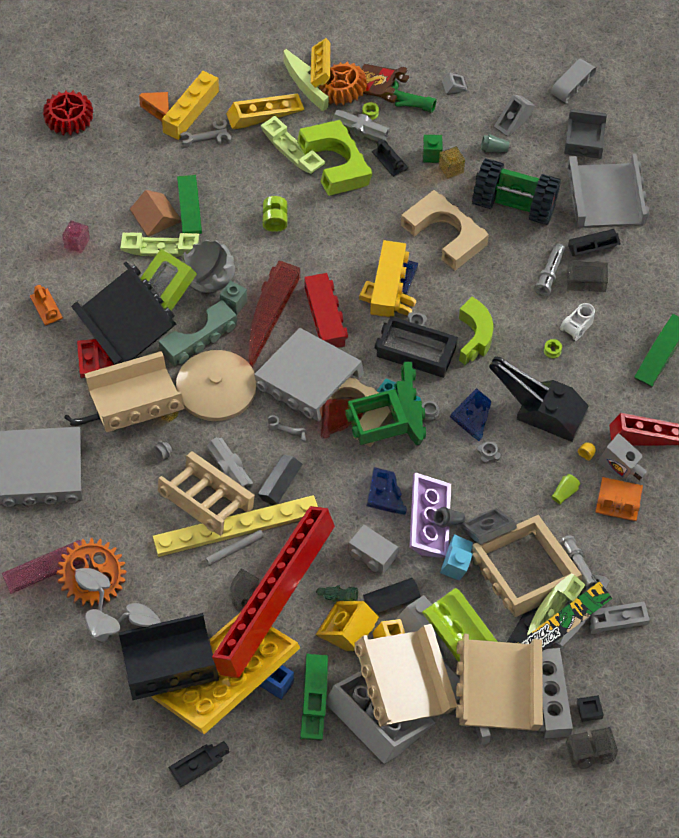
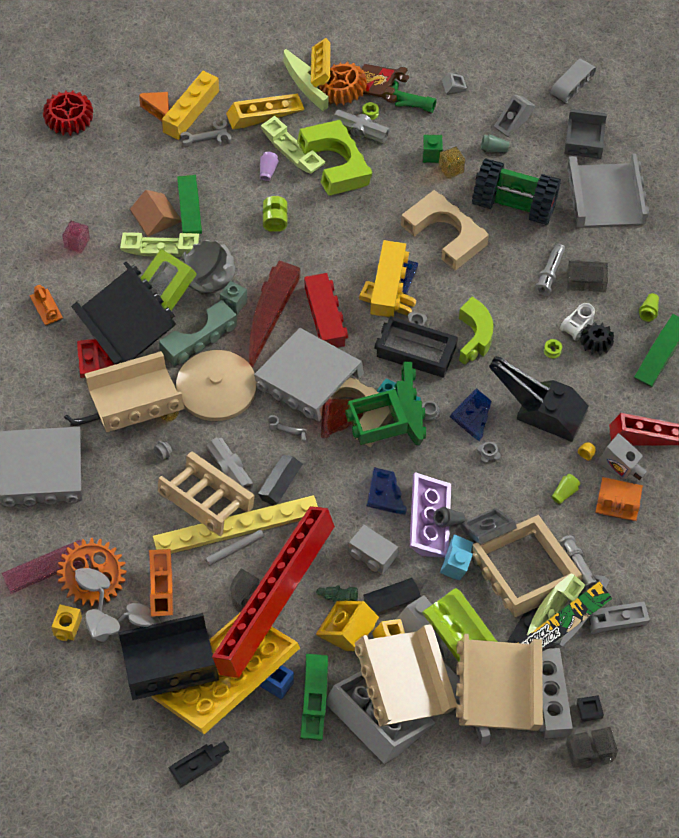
(66, 615): none -> yellow brick
(161, 582): none -> orange arch
(268, 164): none -> lavender cone
(389, 158): black hinge -> none
(593, 242): black piece -> none
(597, 338): none -> black gear
(649, 308): none -> lime cone

